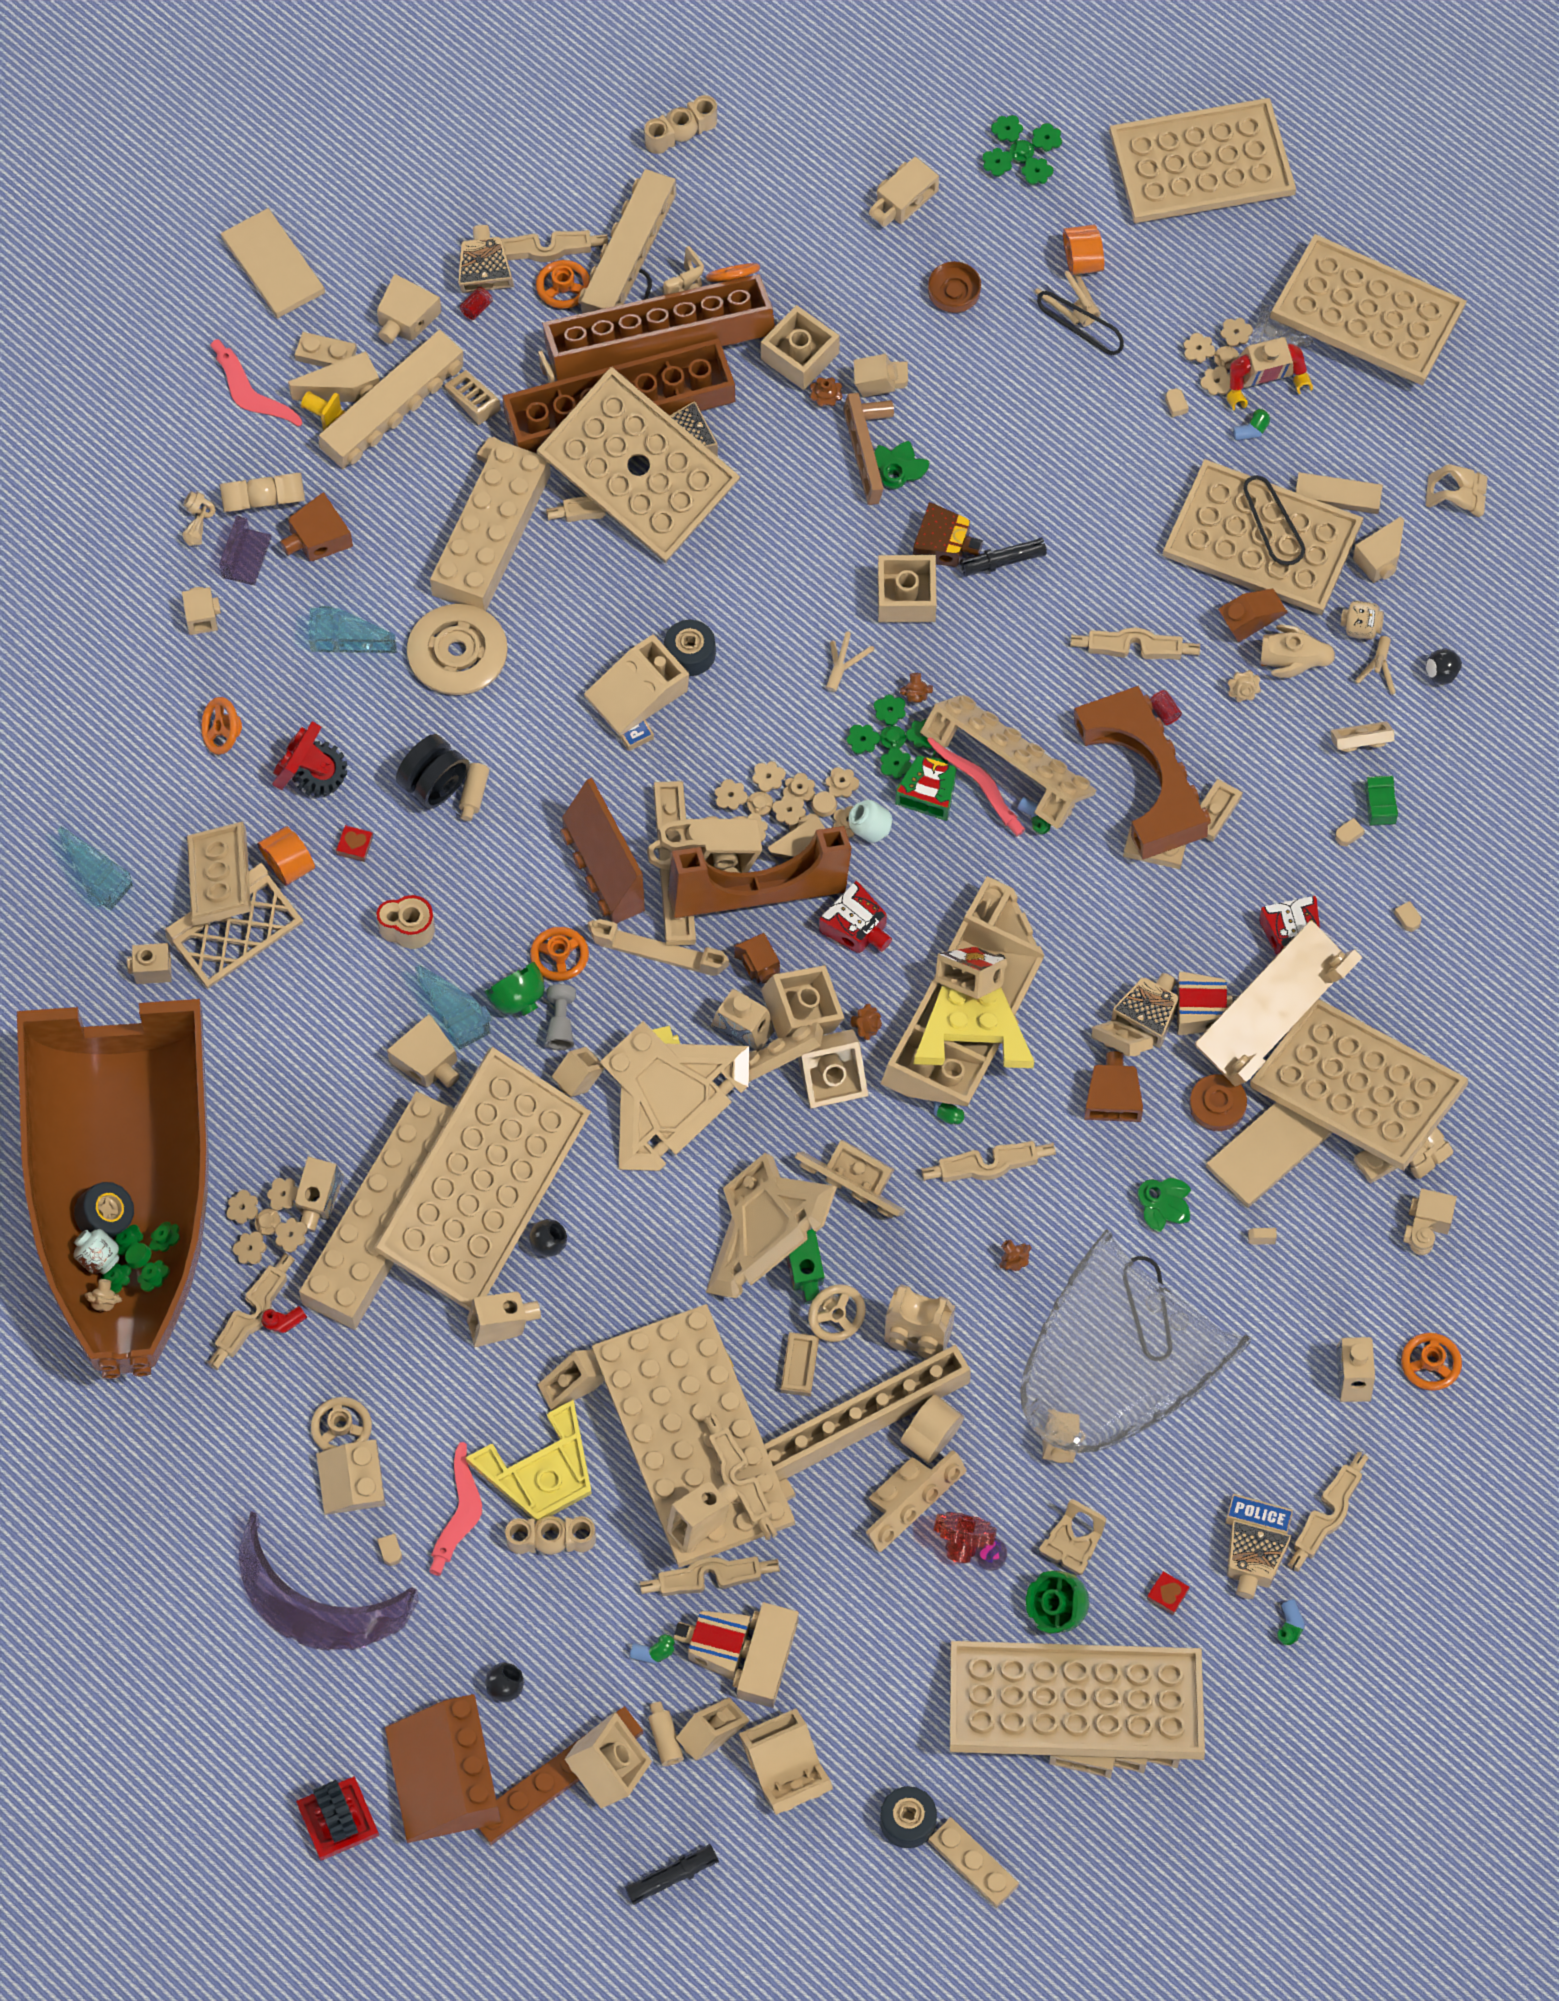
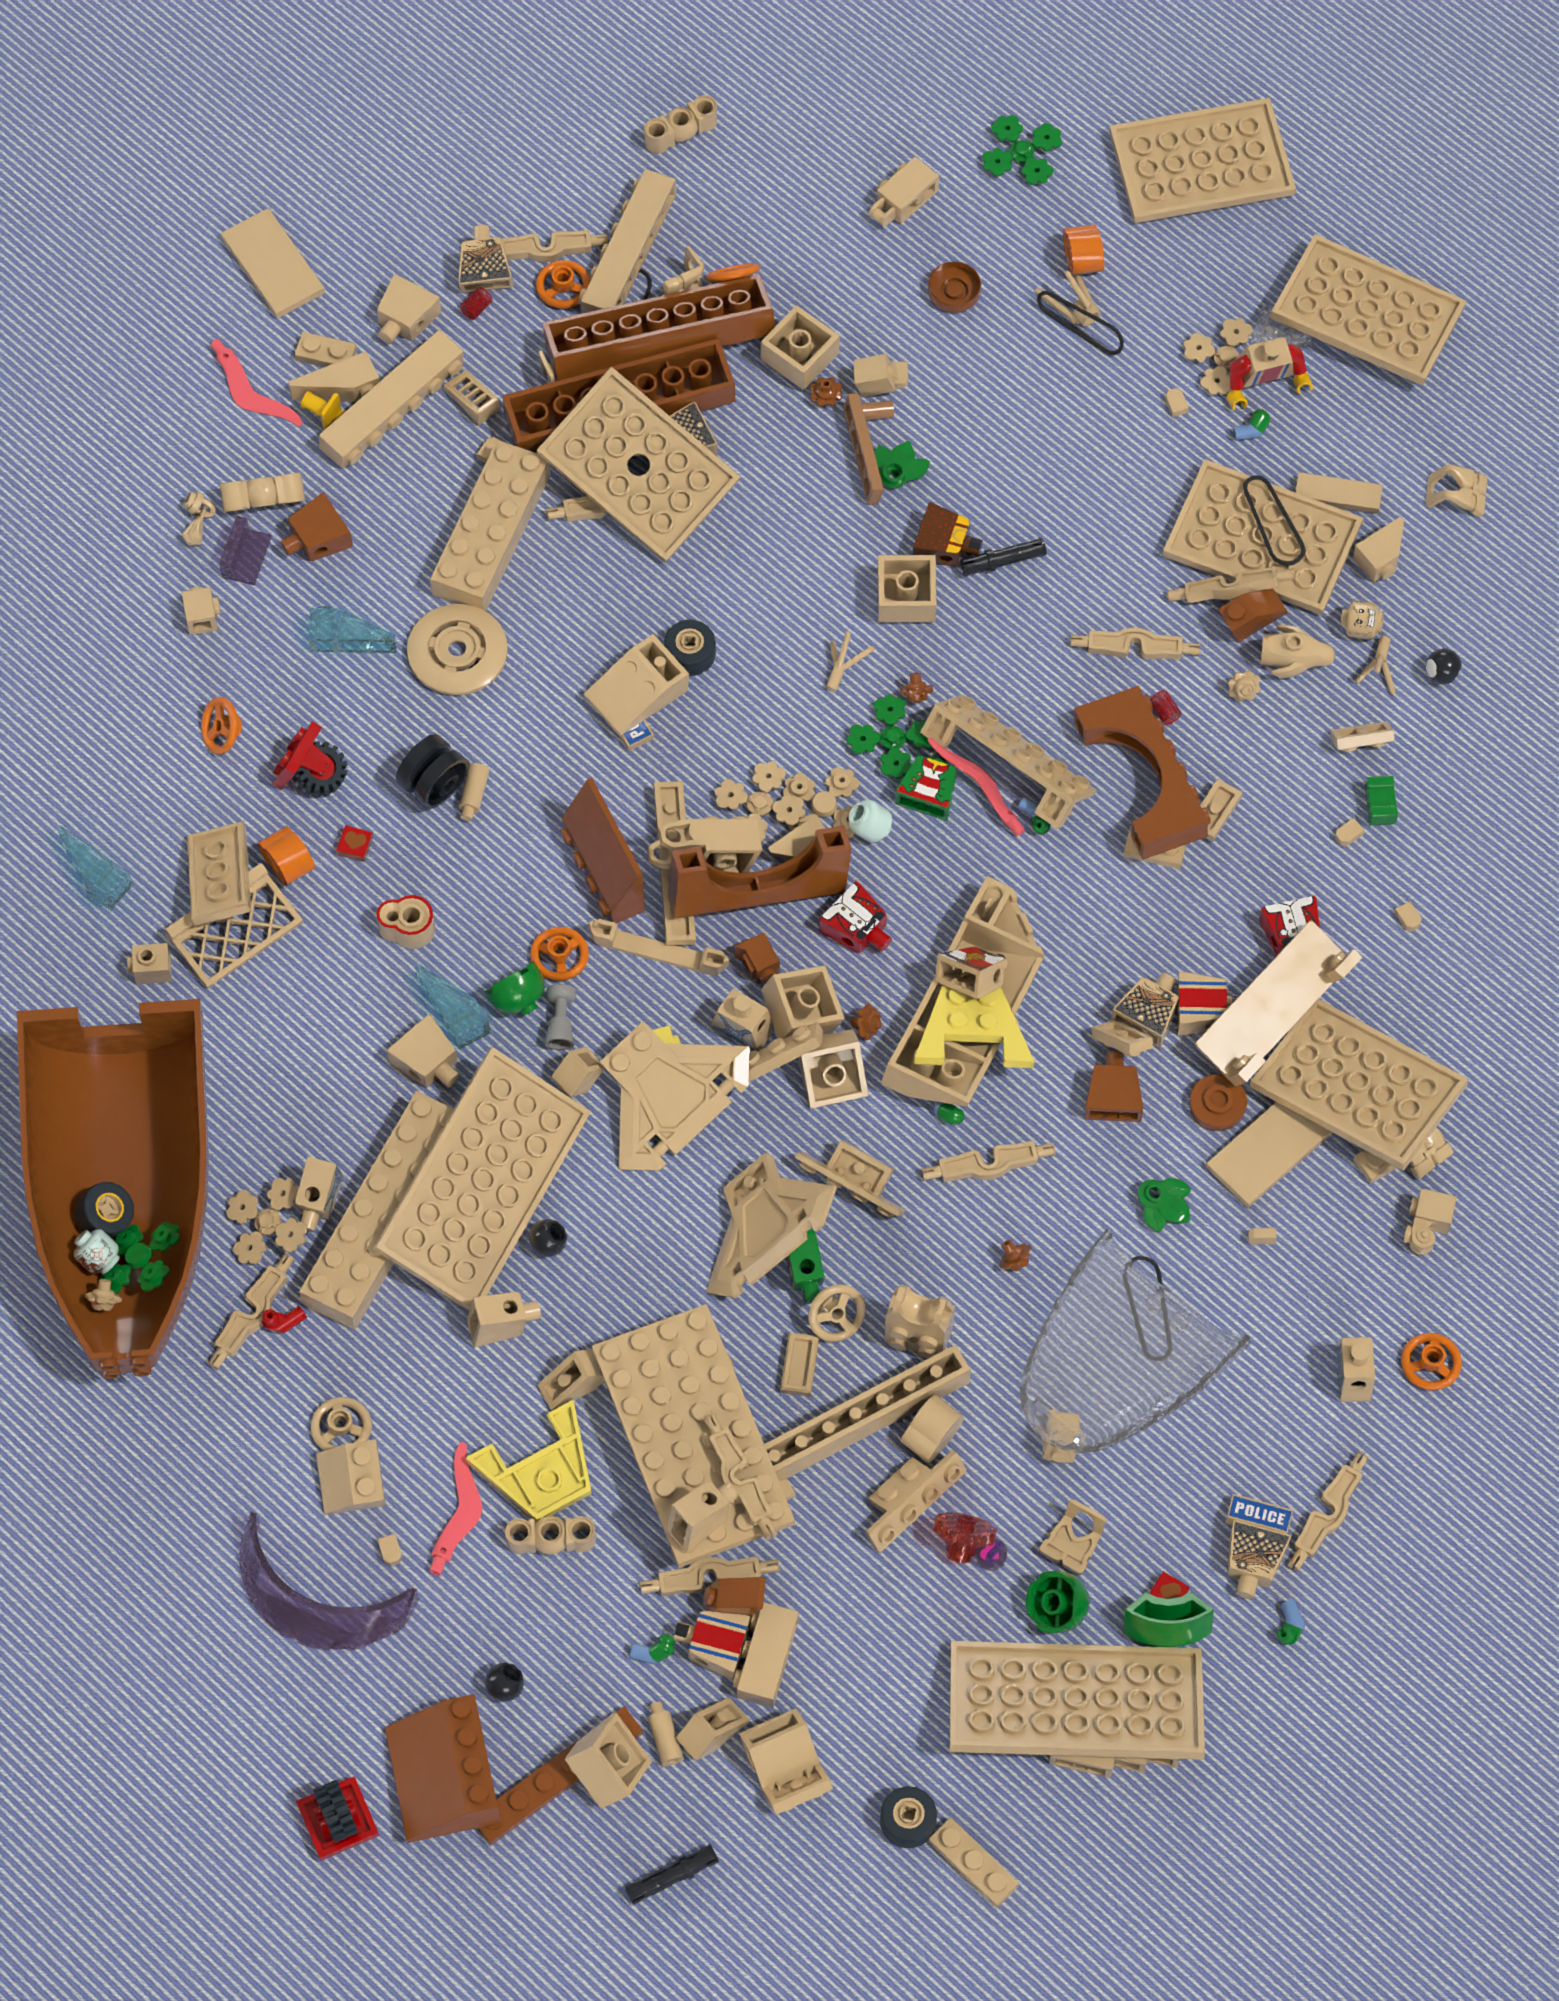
(735, 1595): none -> dark orange slope
(1168, 1621): none -> green brick
(1218, 588): none -> tan piece

